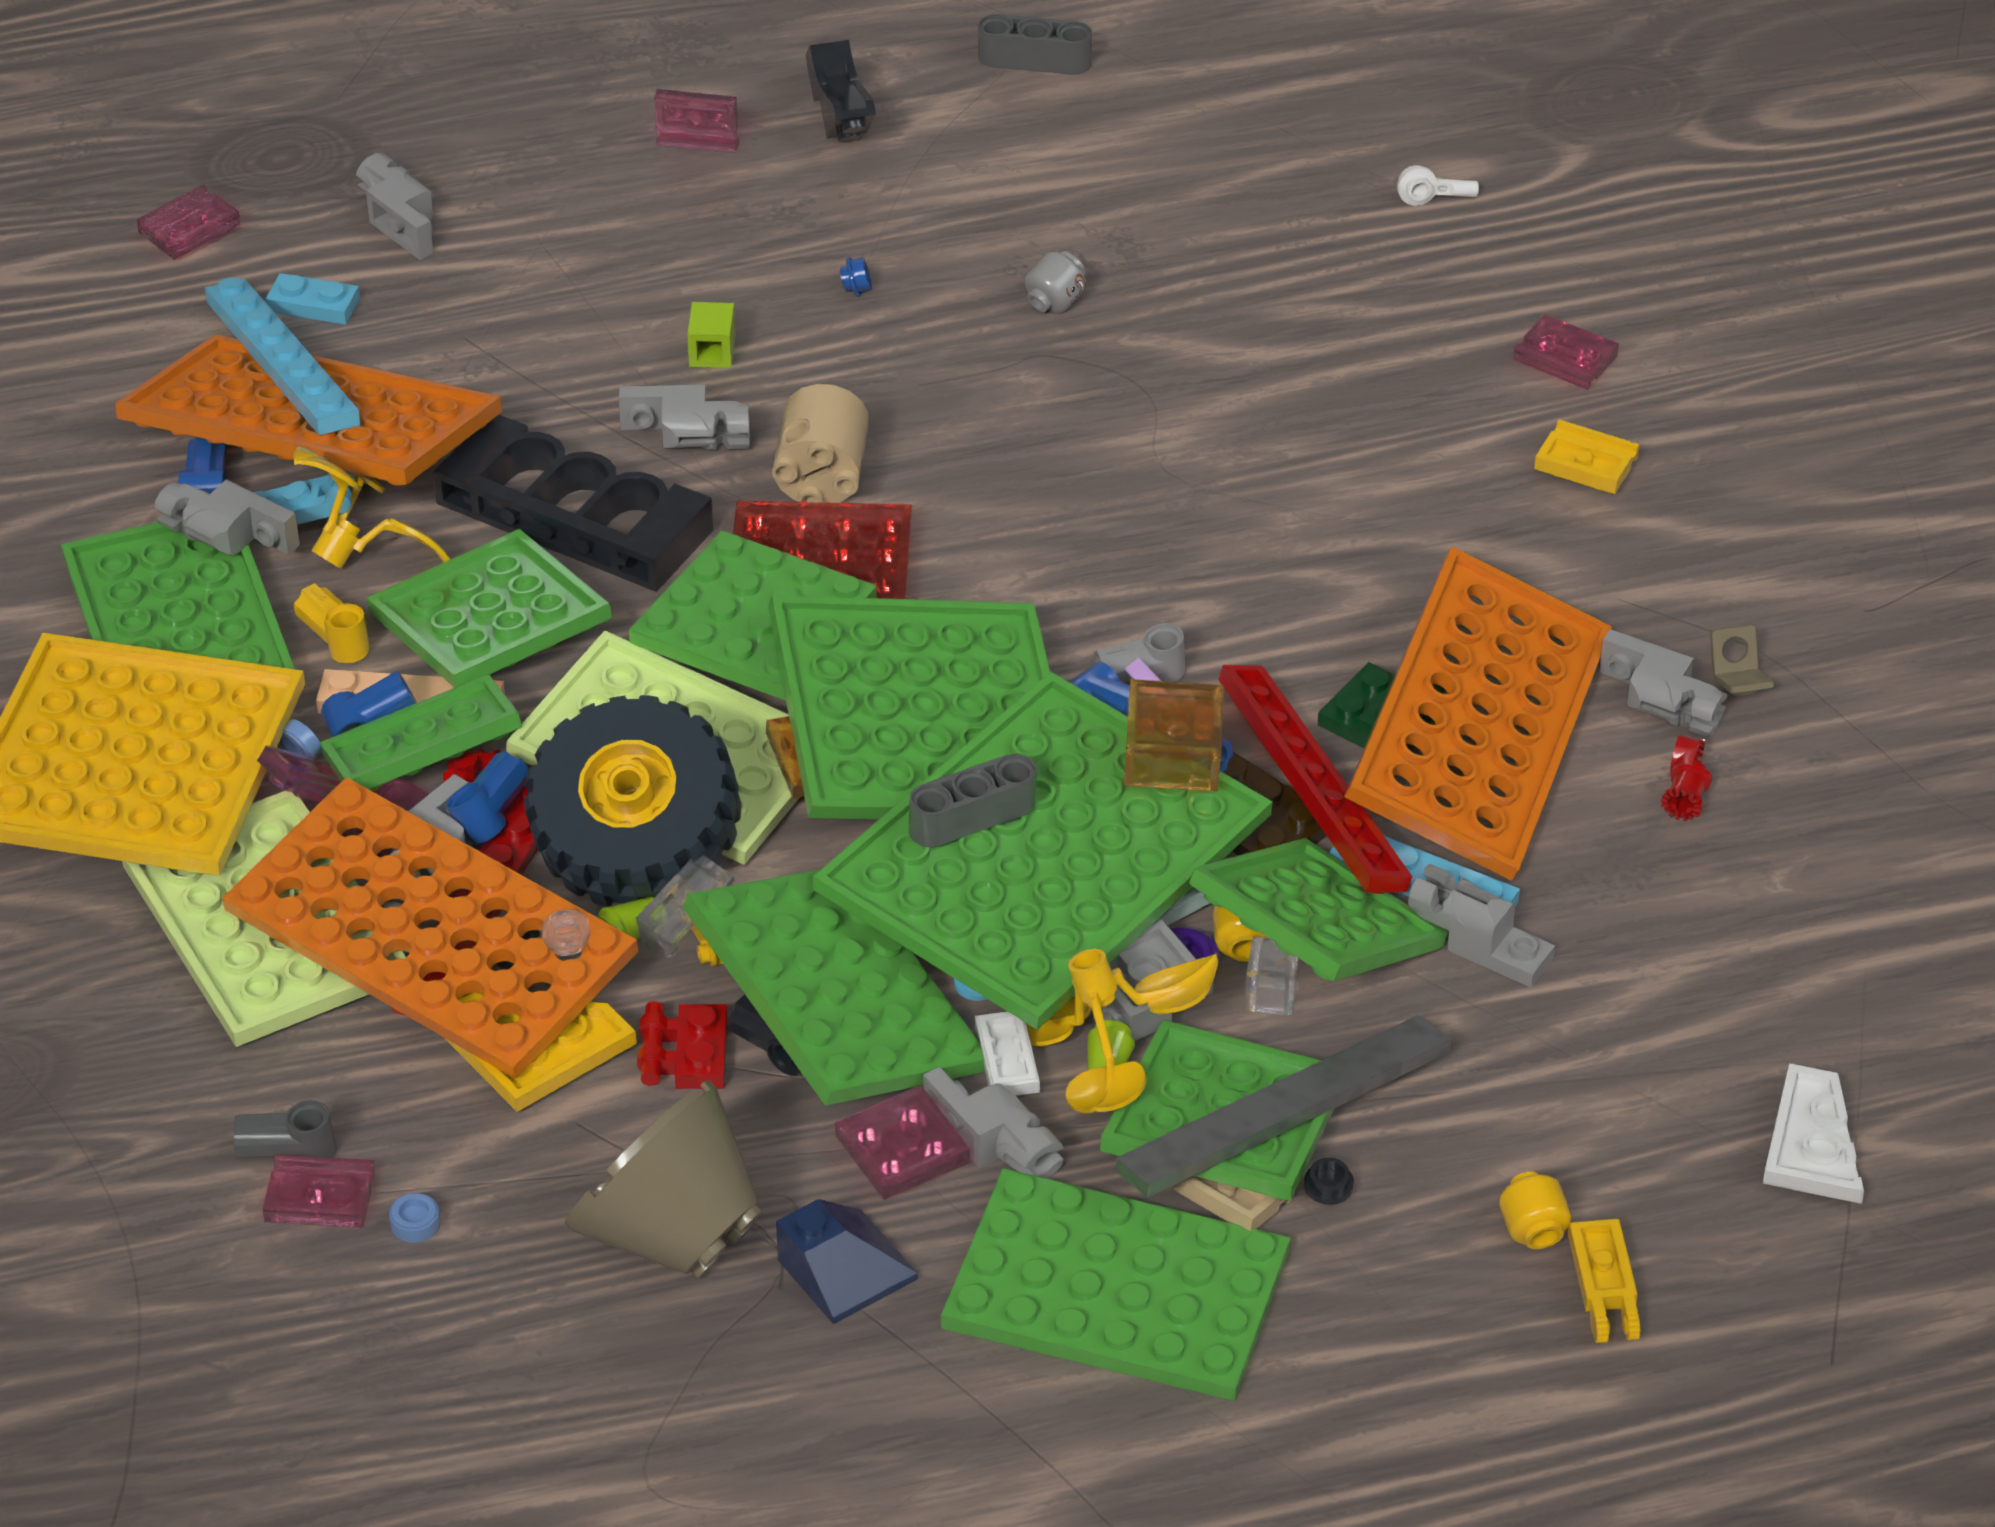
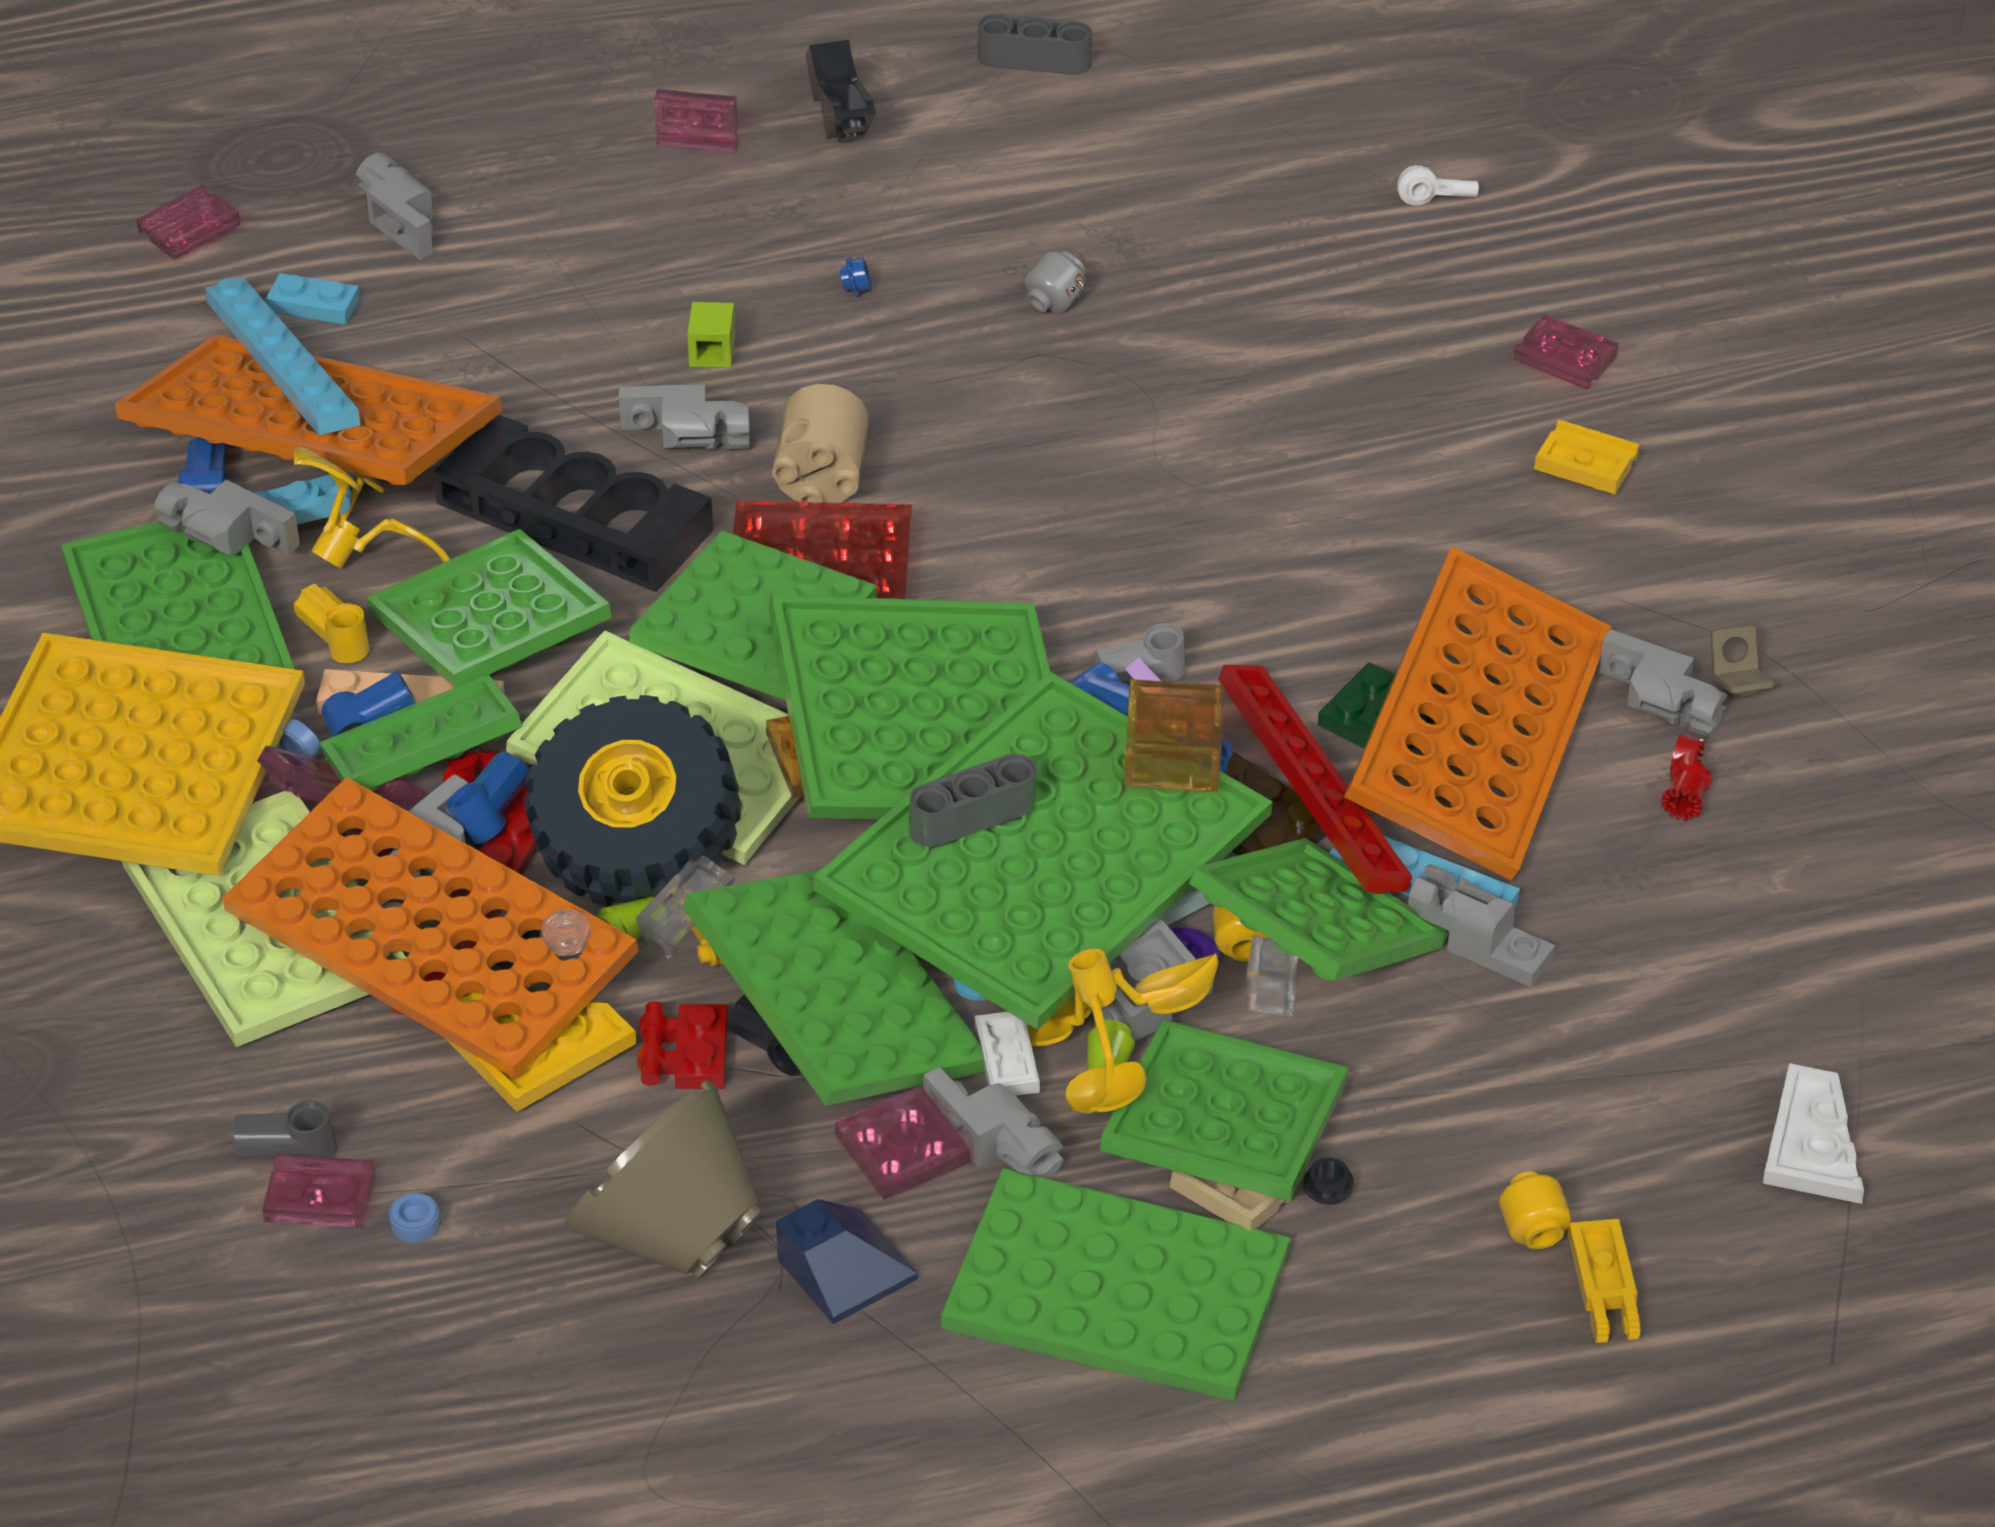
(1282, 1105): flat silver tile -> none

